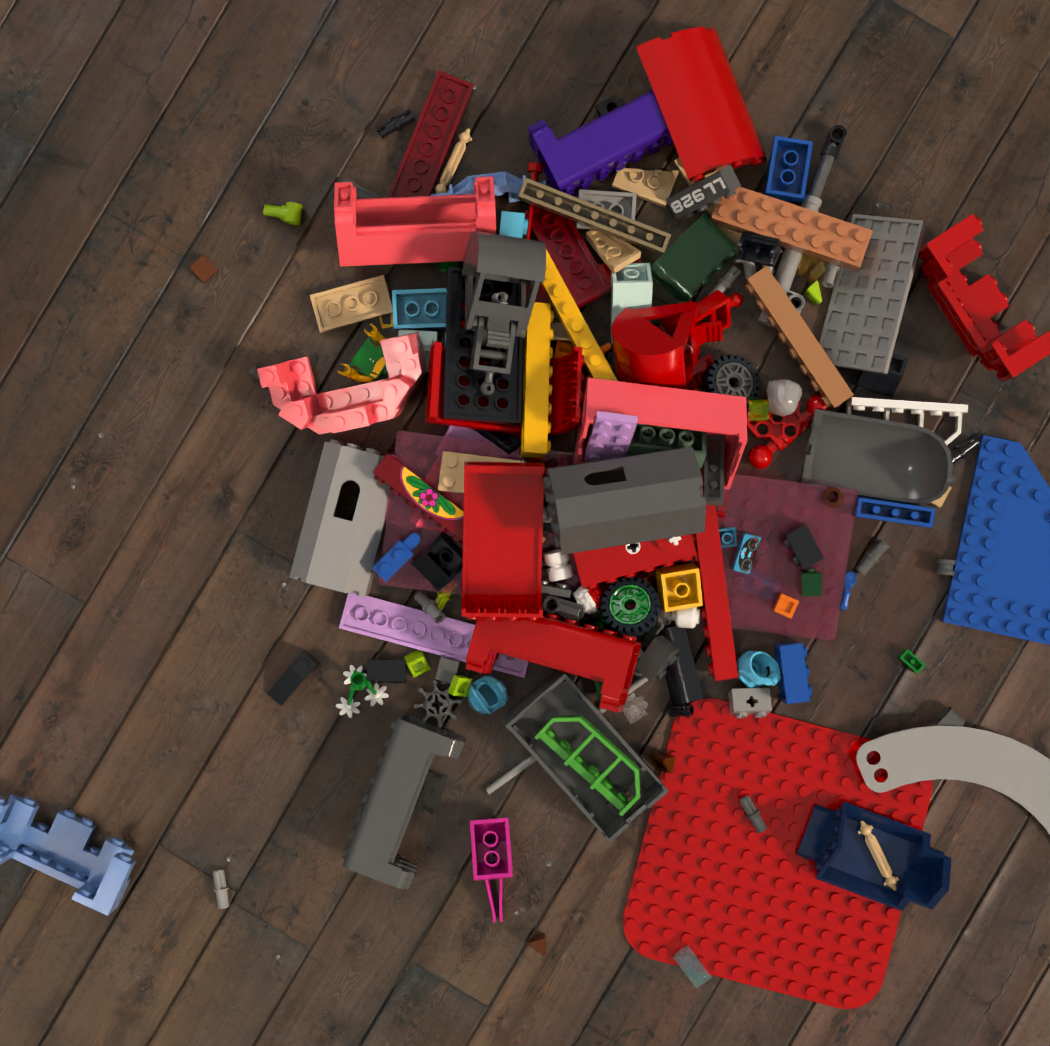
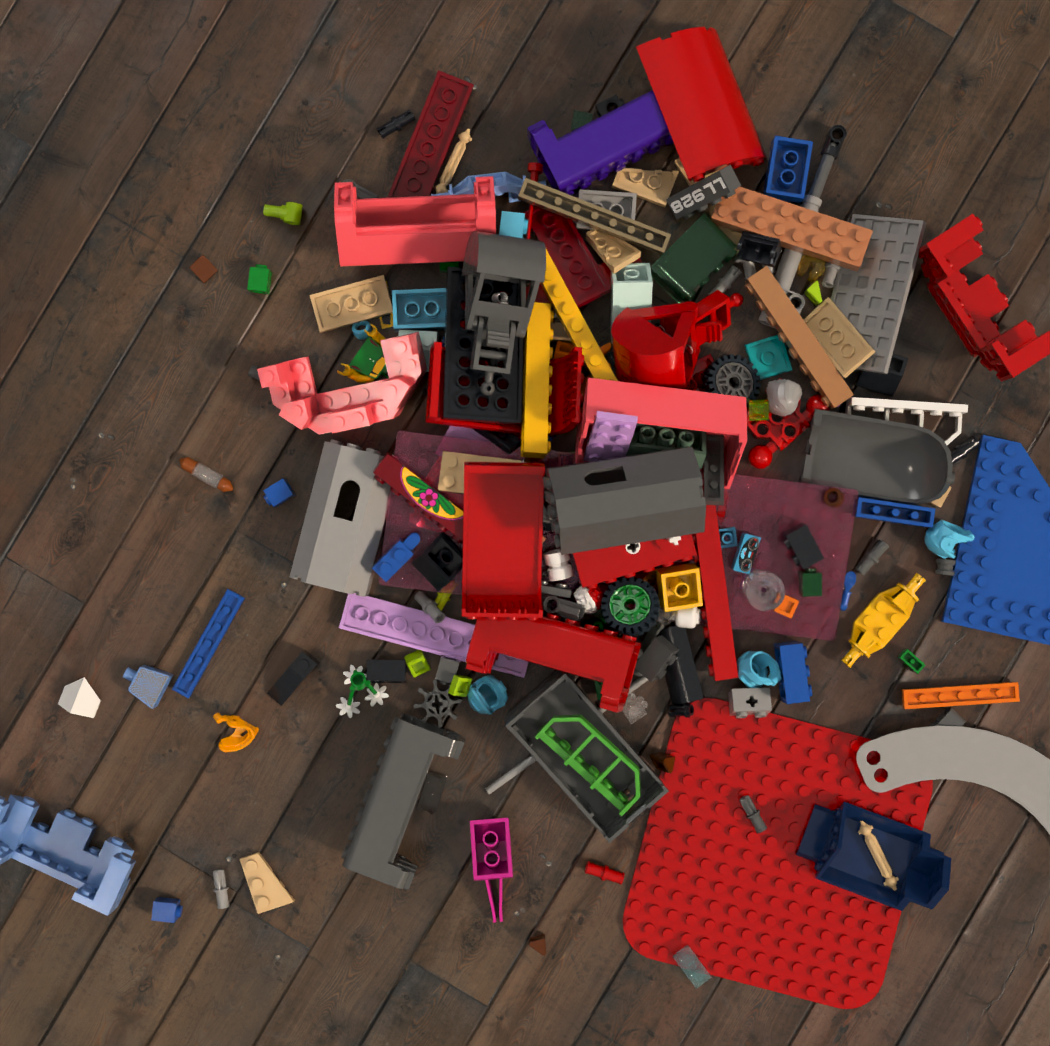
(80, 699): none -> white slope
(148, 684): none -> medium blue torso
(166, 909): none -> blue brick
(206, 474): none -> piece
(208, 643): none -> blue tile
(236, 740): none -> light orange helmet
(259, 279): none -> green brick
(263, 884): none -> tan wing
(278, 493): none -> blue brick
(360, 334): none -> medium azure piece
(580, 119): none -> clear green tile
(604, 872): none -> red pin
(763, 600): none -> clear brick
(768, 357): none -> teal tile
(838, 337): none -> tan plate
(882, 619): none -> yellow plate
(944, 536): none -> medium azure helmet
(960, 695): none -> orange plate

